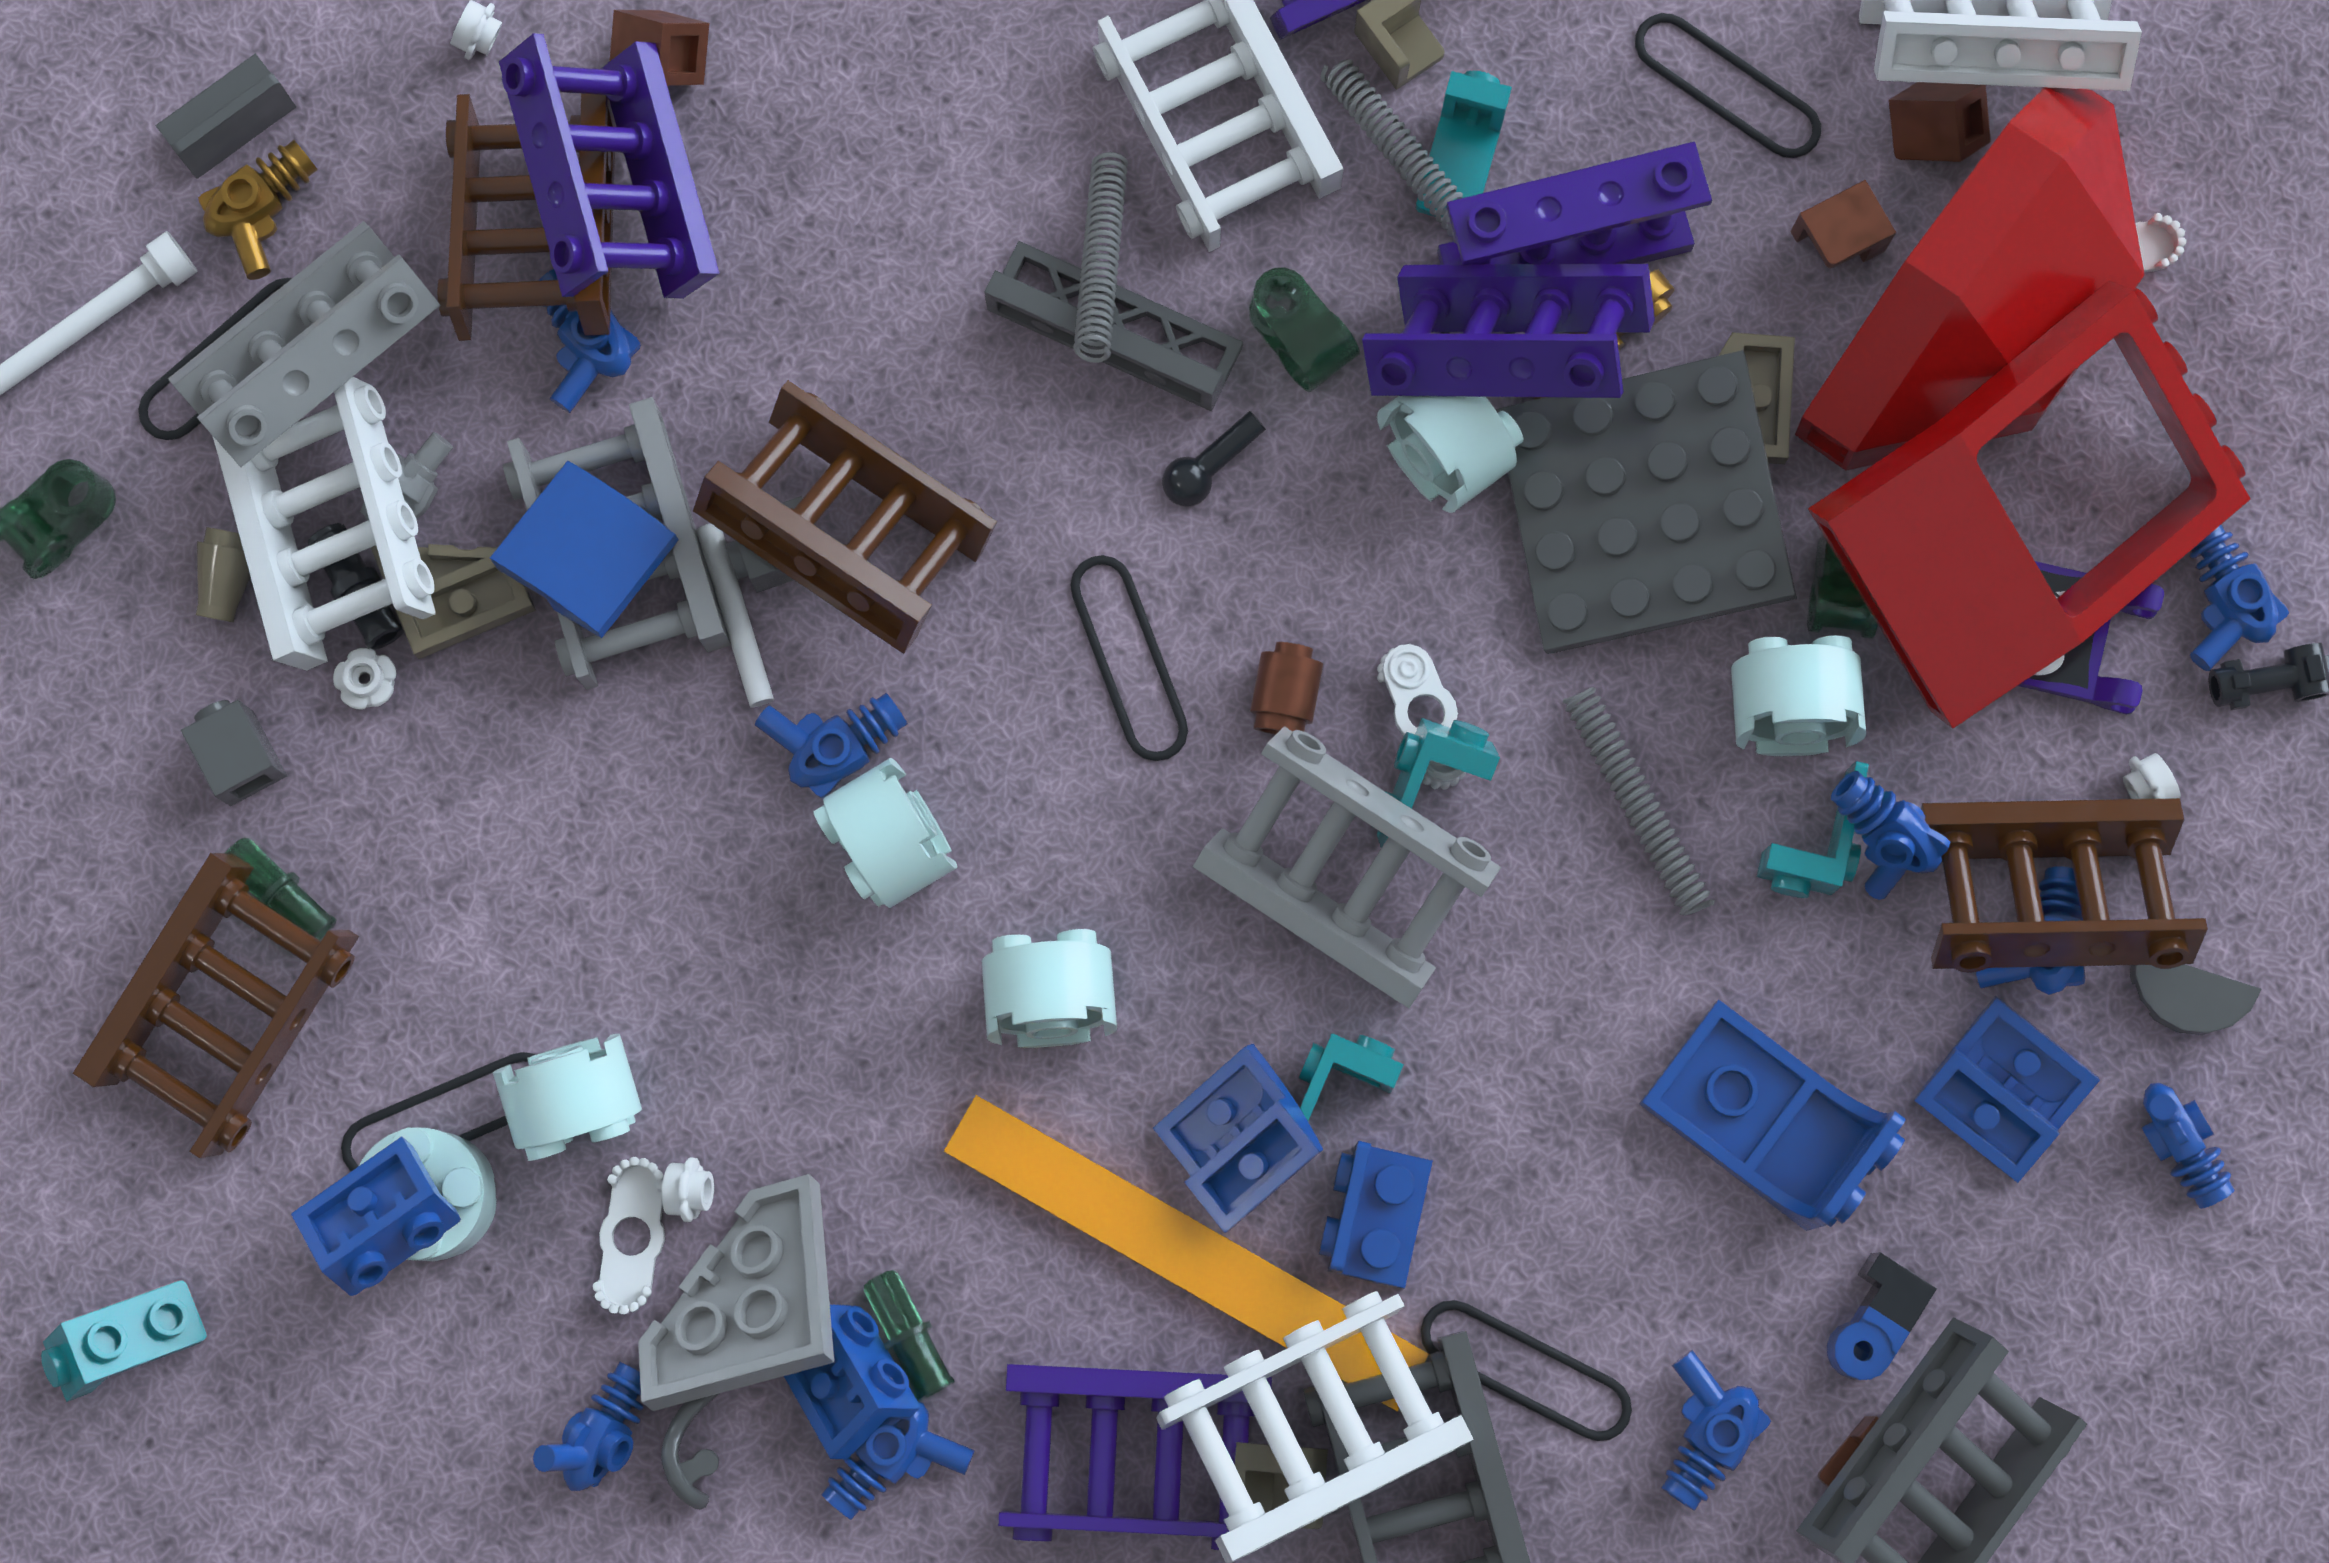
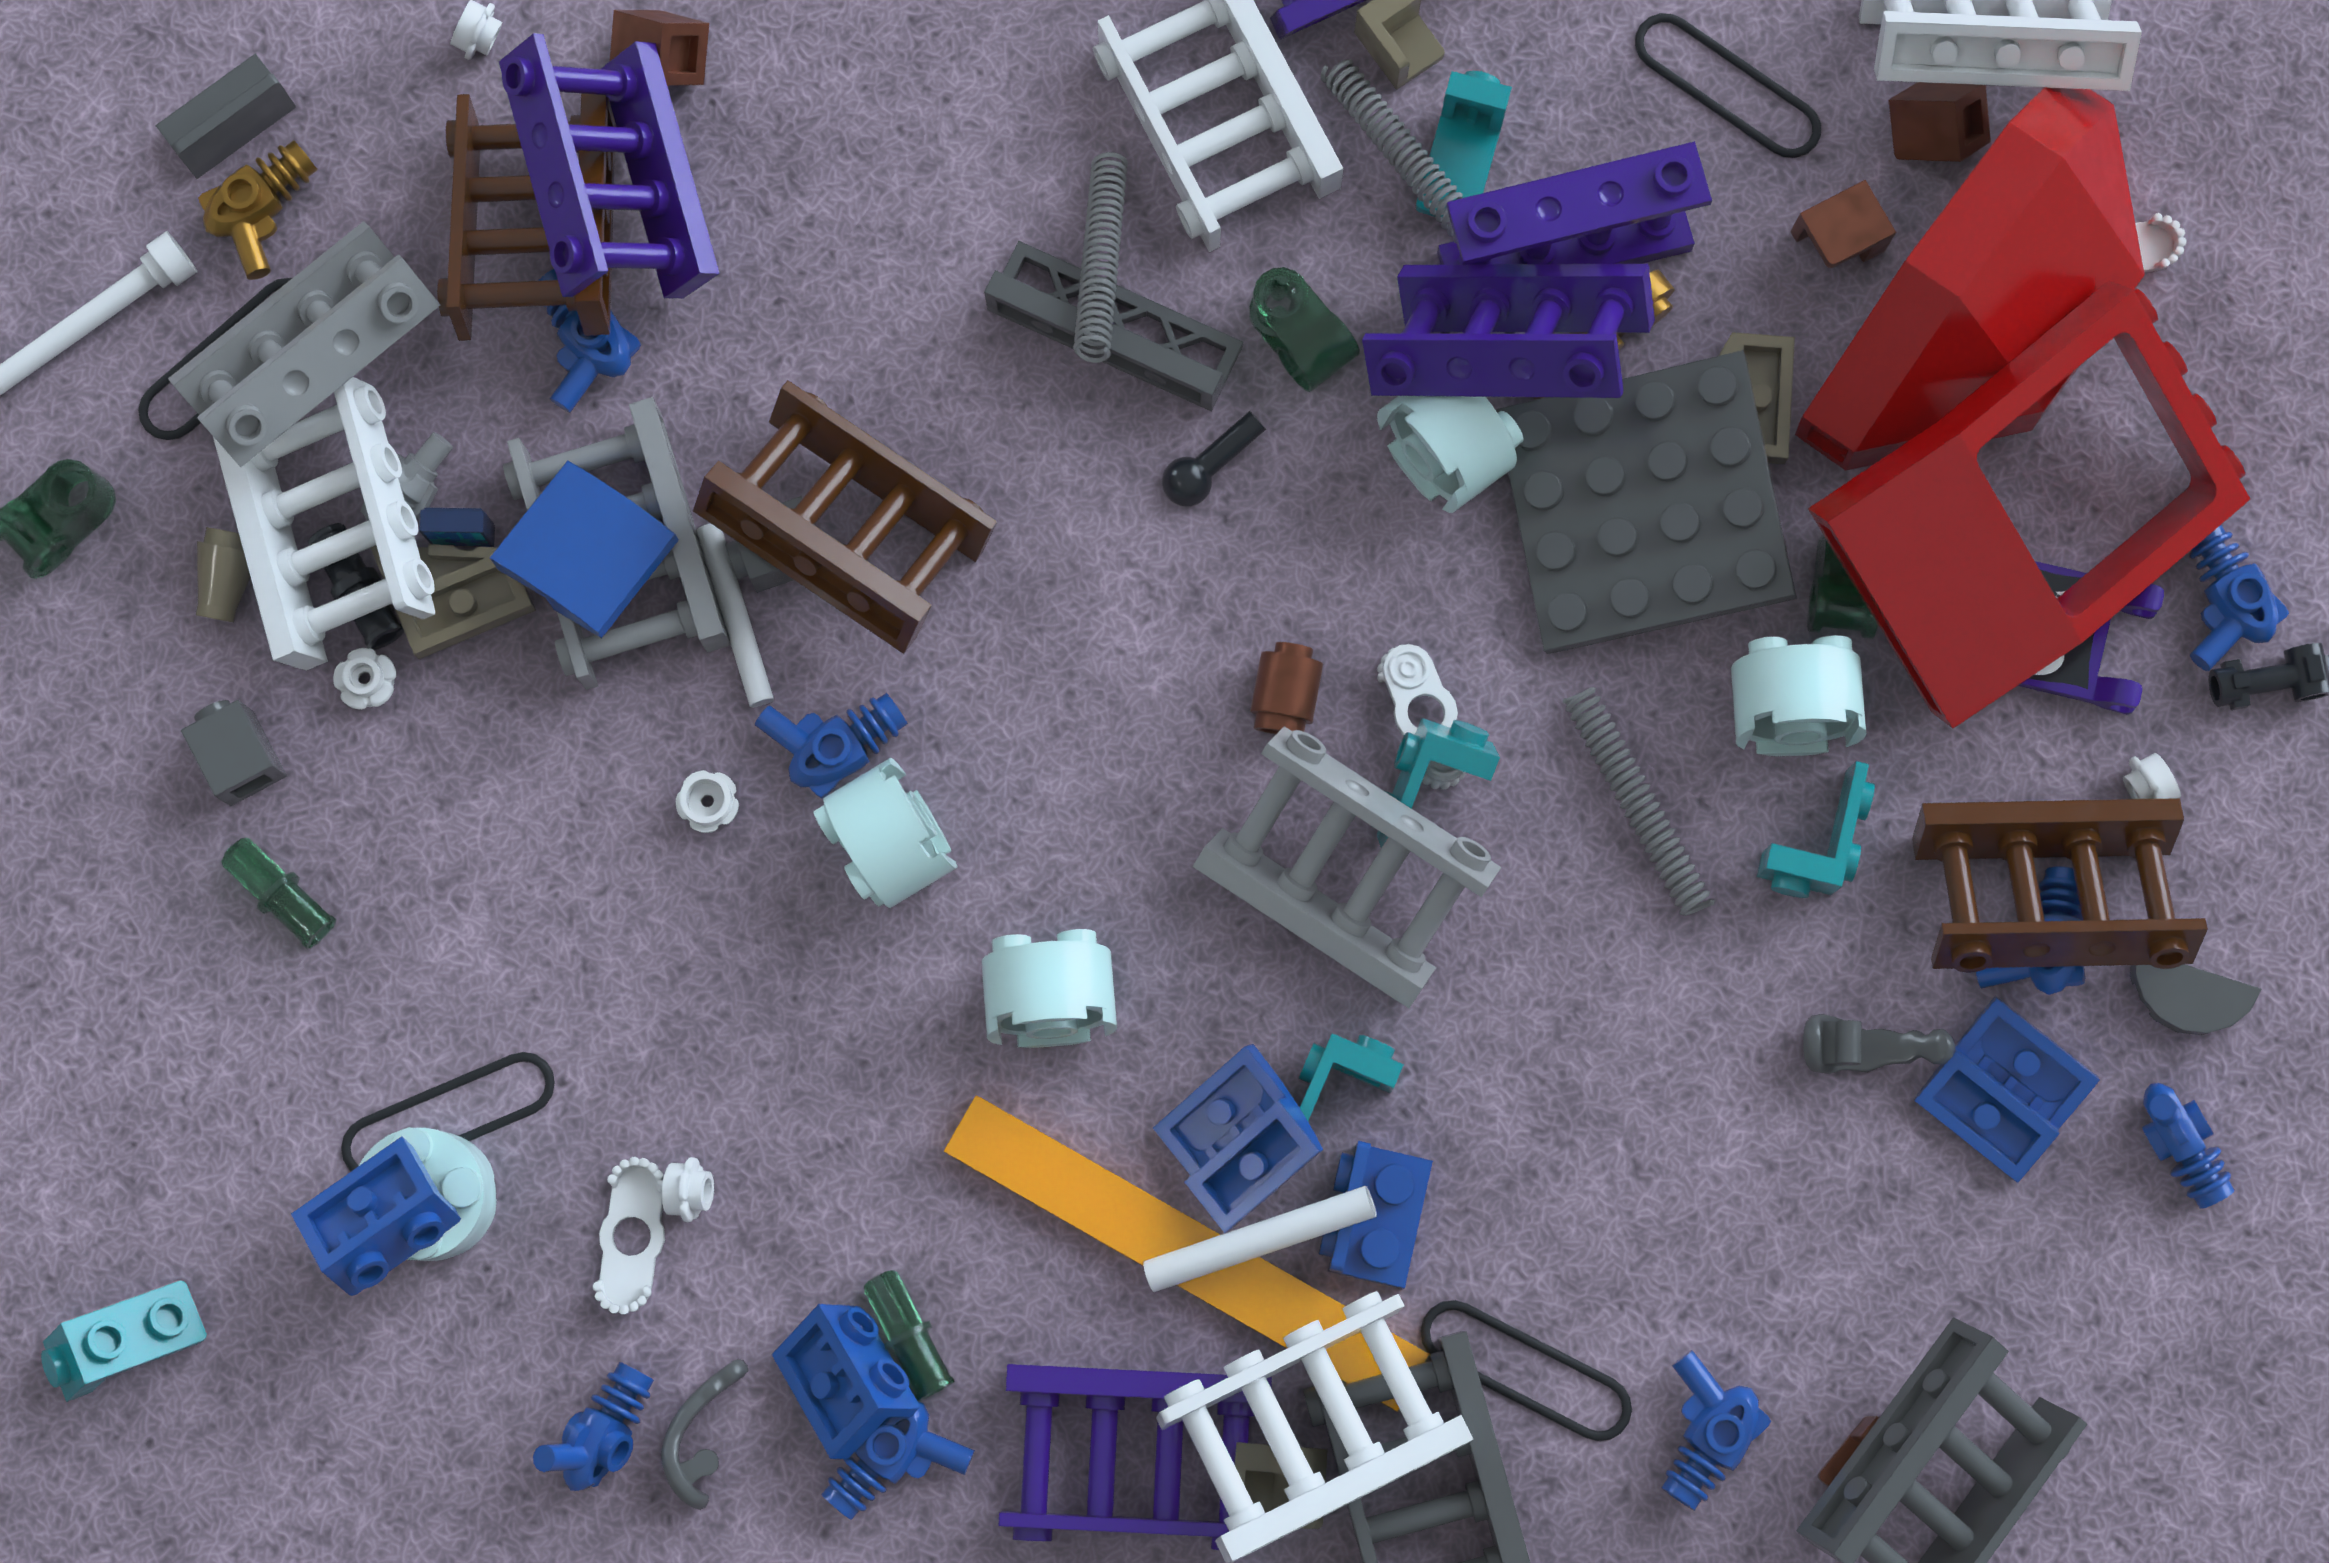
(153, 1001): reddish brown fence -> none
(457, 527): none -> dark blue tile
(568, 1095): light aqua brick -> none
(707, 784): none -> white plate
(748, 1305): light grey plate -> none
(1153, 647): black piece -> none
(1259, 1239): none -> white piece
(1772, 1120): blue bracket -> none
(1843, 1045): none -> dark grey piece
(1882, 1321): leg -> none
(1893, 832): blue piece -> none

